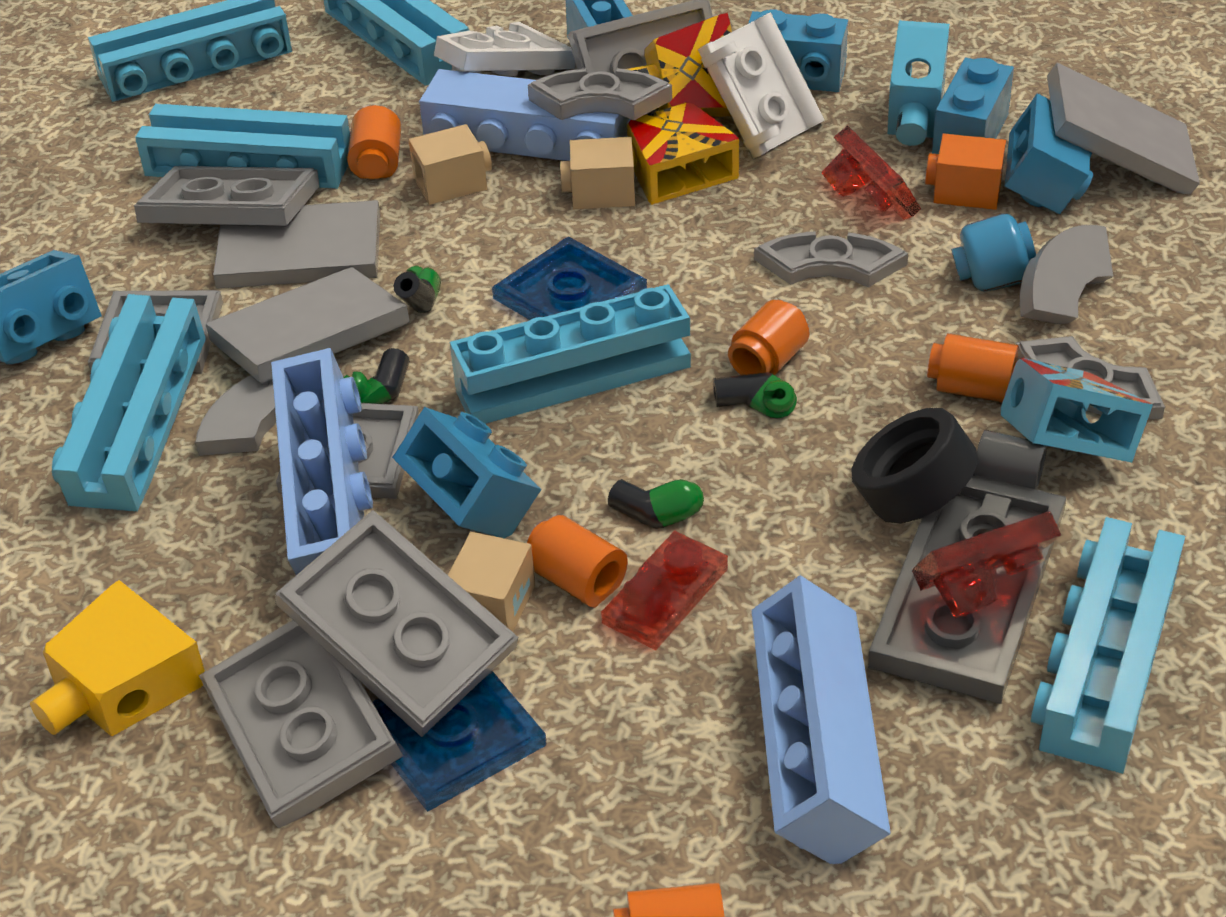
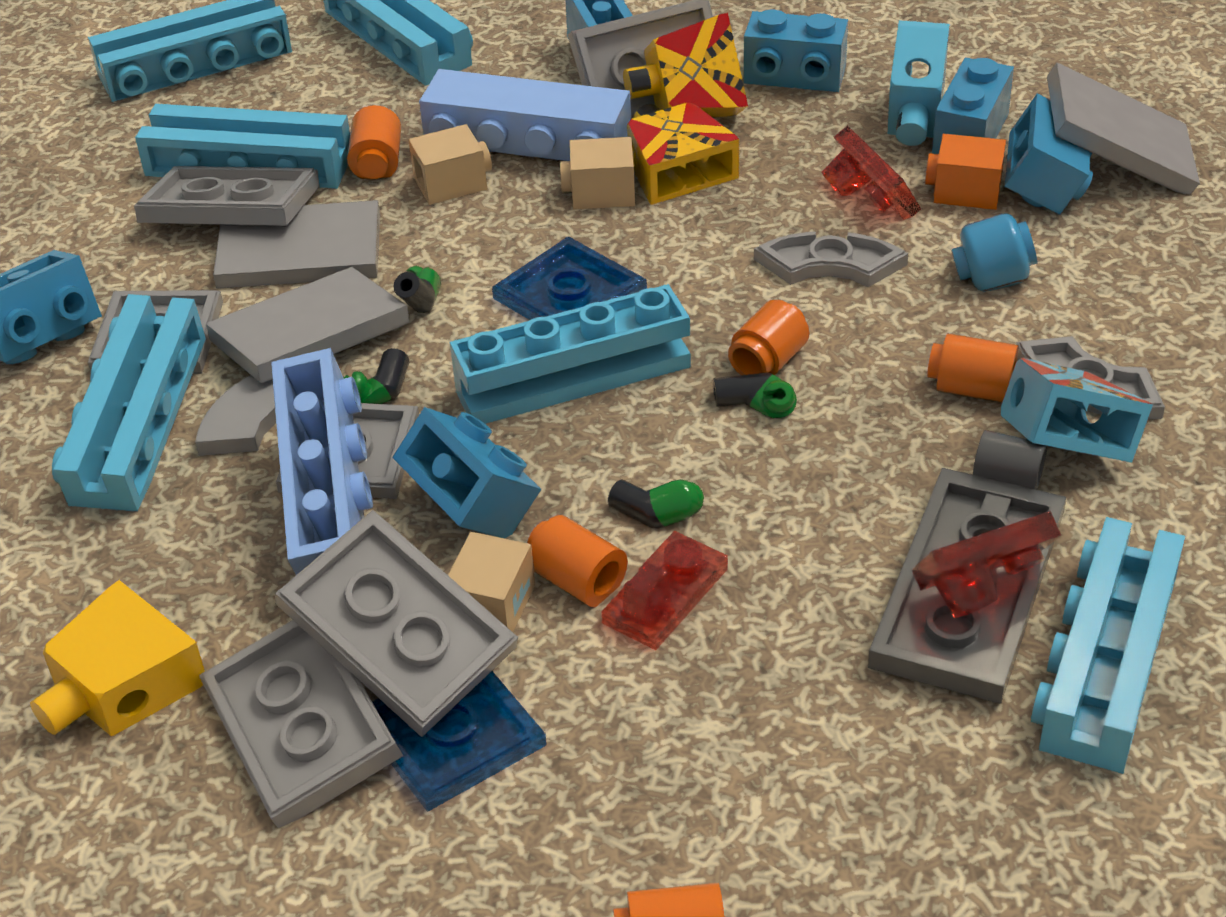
(504, 51): white wing -> none
(576, 93): light grey tile -> none
(761, 85): white piece -> none
(818, 724): light blue brick -> none
(914, 465): black tyre -> none
(1062, 270): light grey tile -> none

